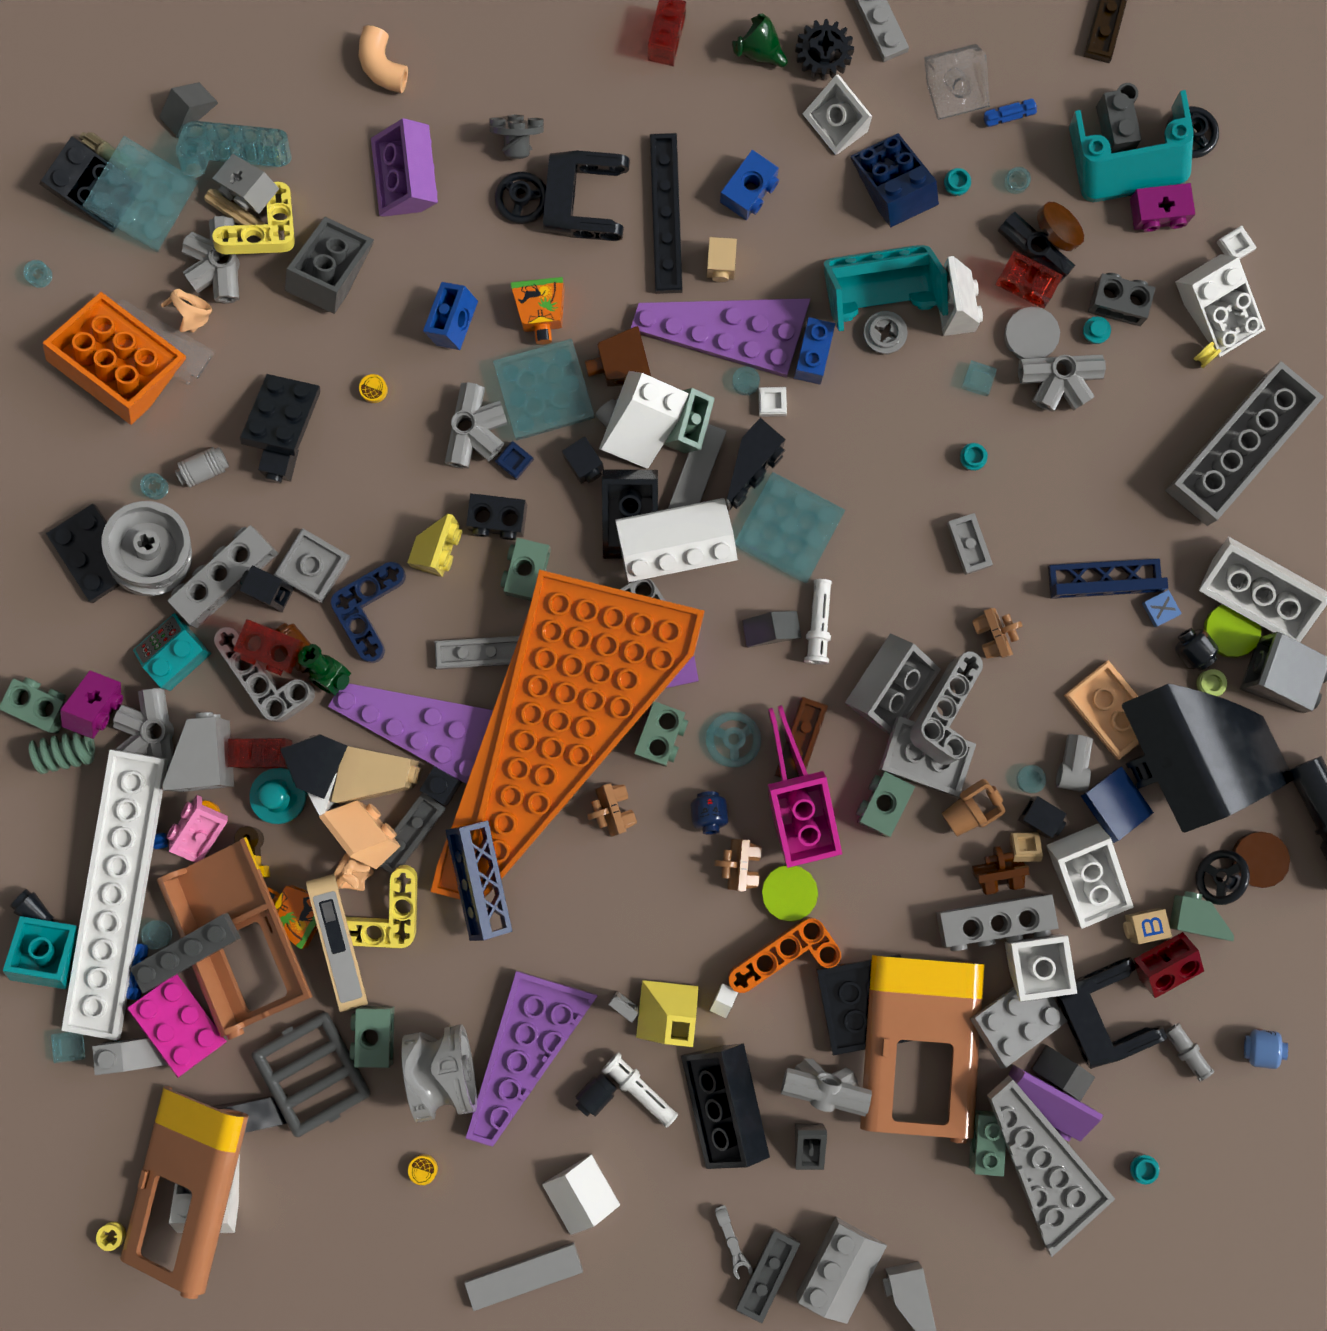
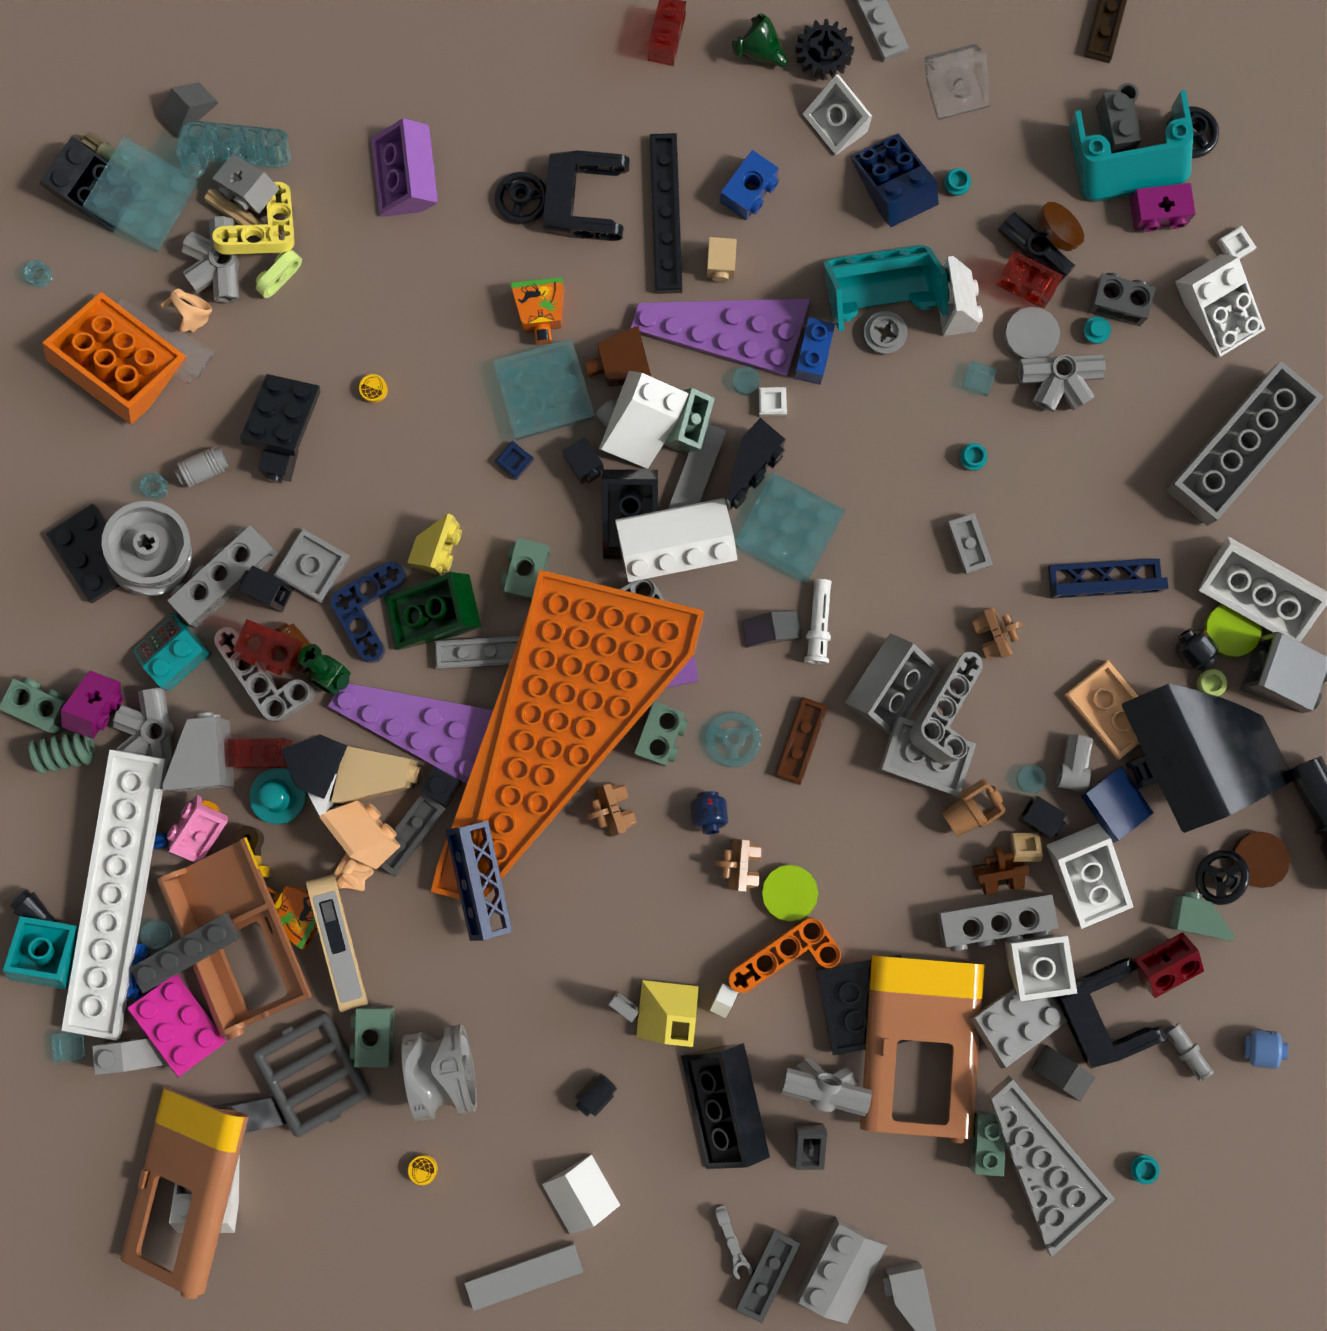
(101, 1237): light yellow bush -> none
(272, 280): none -> yellowish green plate
(328, 265): dark grey slope -> none
(375, 63): light nougat cylinder -> none
(390, 927): light yellow beam -> none
(433, 610): none -> dark green slope
(450, 315): blue brick -> none
(479, 436): light grey piece -> none
(498, 509): black brick -> none
(516, 133): dark grey plate -> none
(530, 1035): medium lavender wing -> none
(629, 1080): white pin -> none
(801, 807): dark pink slope -> none
(898, 794): sand green brick -> none
(1010, 112): blue axle -> none
(1022, 174): clear light blue bush -> none
(1064, 1112): medium lavender slope -> none
(1147, 926): tan brick -> none
(1161, 608): medium blue tile -> none
(1207, 354): light yellow bush -> none

